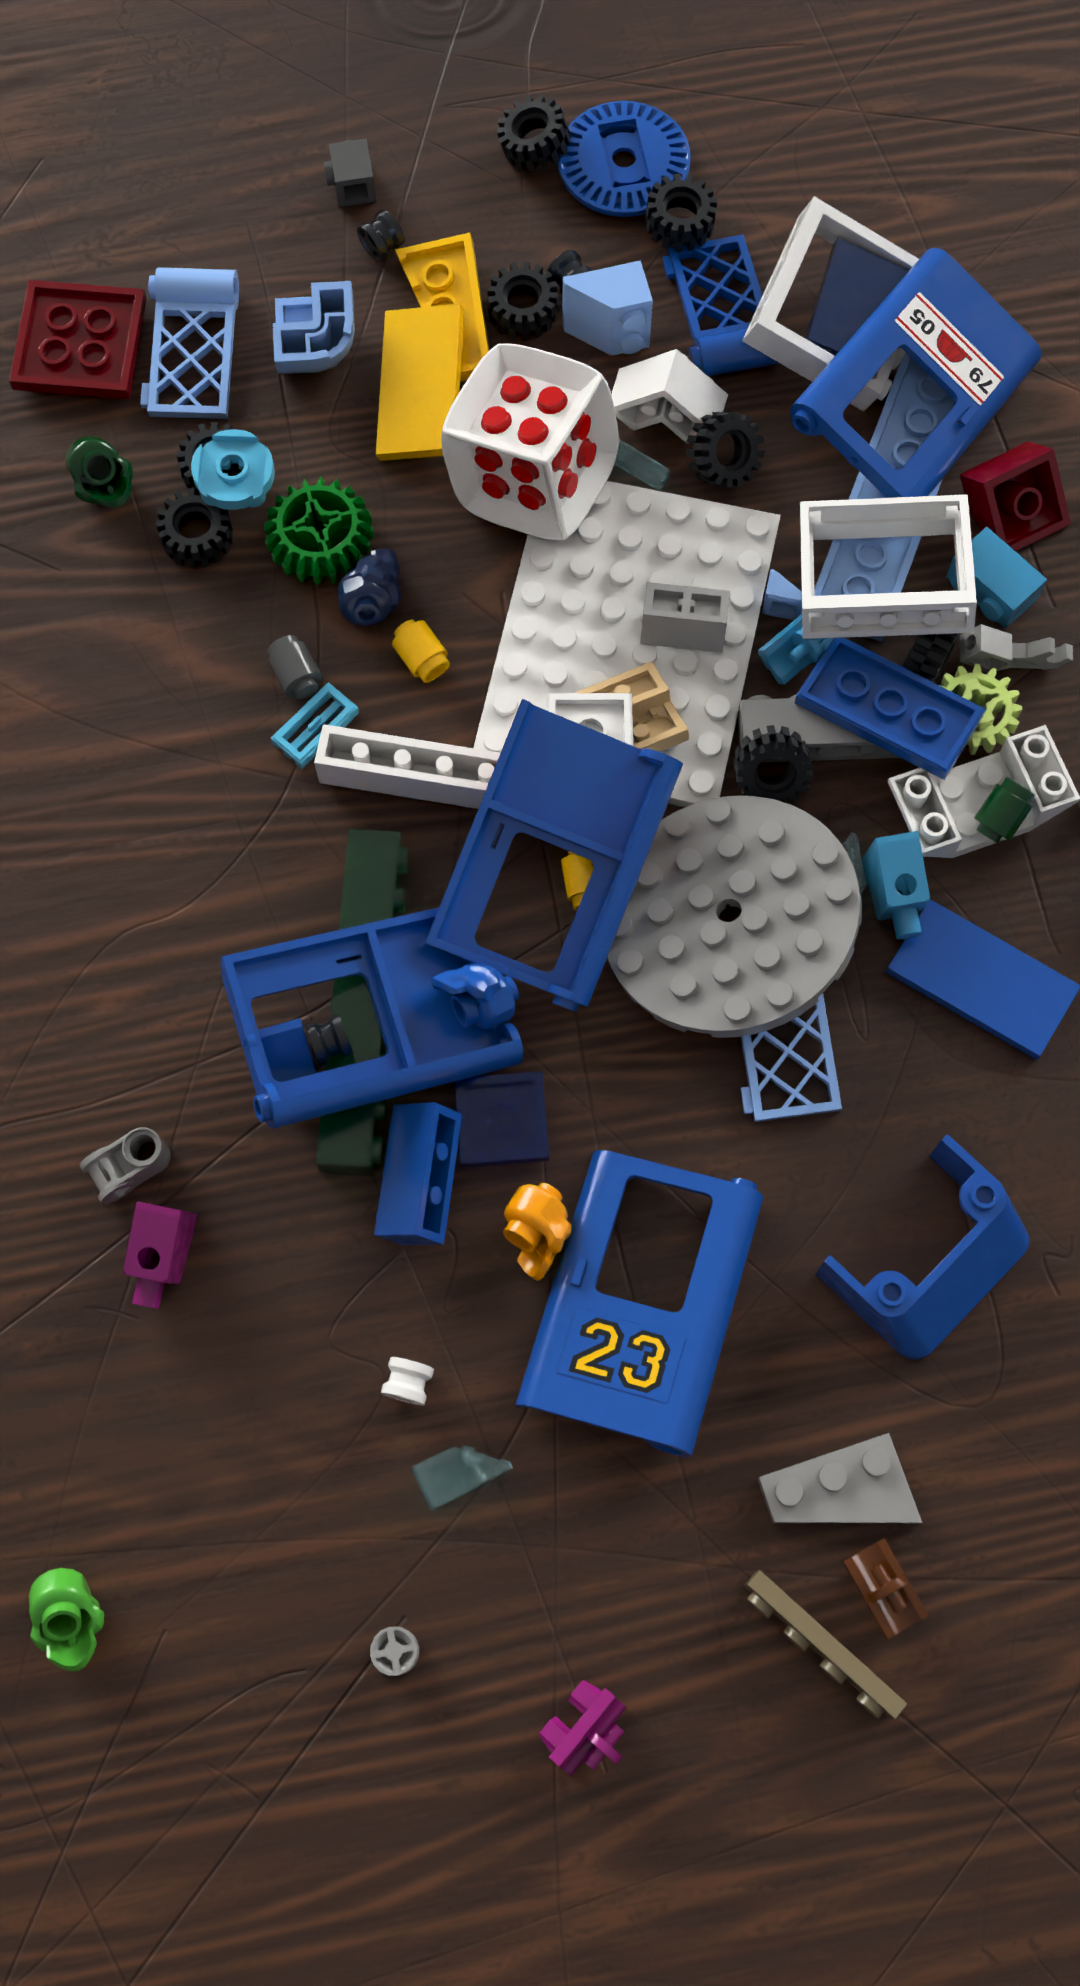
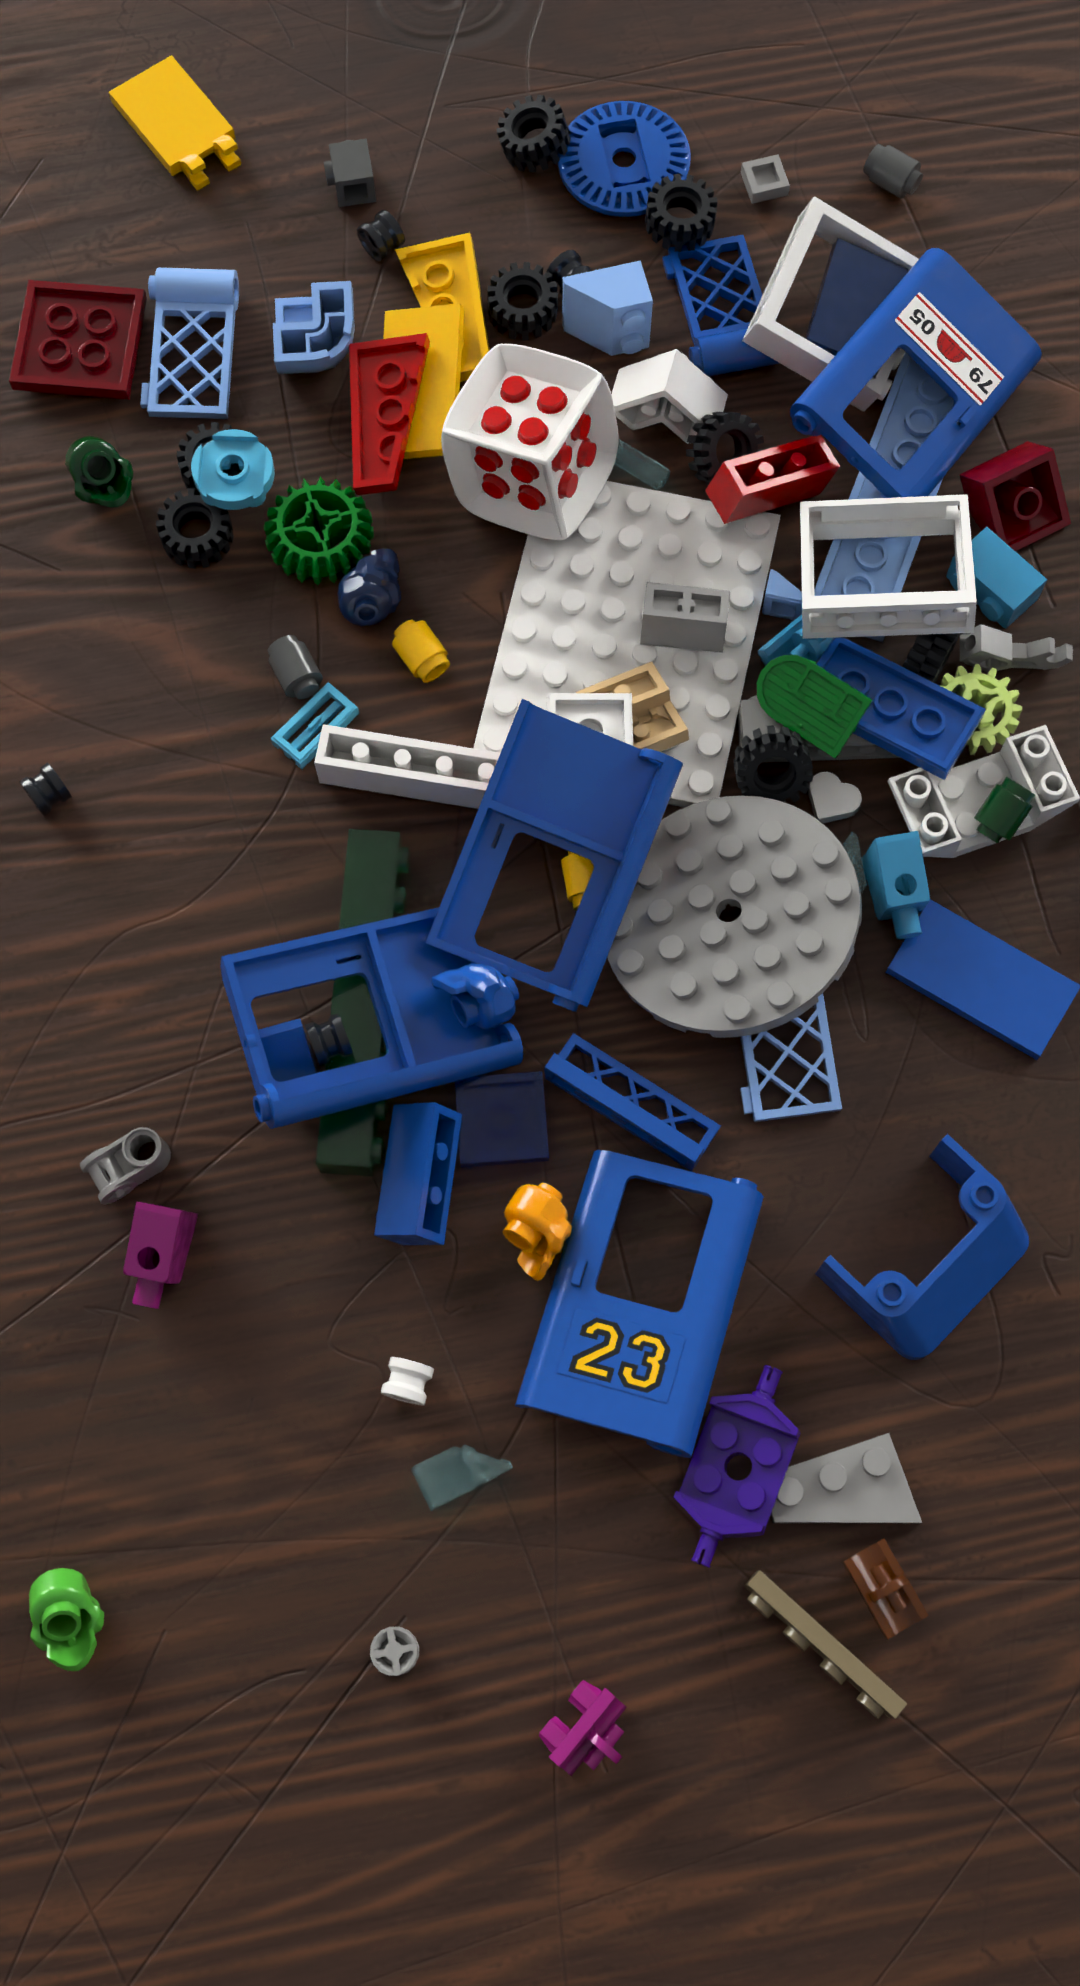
(45, 789): none -> black wheel
(176, 120): none -> yellow tile
(383, 402): none -> red wing
(626, 1110): none -> blue fence
(738, 1427): none -> dark purple plate
(765, 179): none -> light grey plate
(772, 478): none -> red brick
(811, 701): none -> green window
(833, 799): none -> white tile
(893, 170): none -> dark grey brick

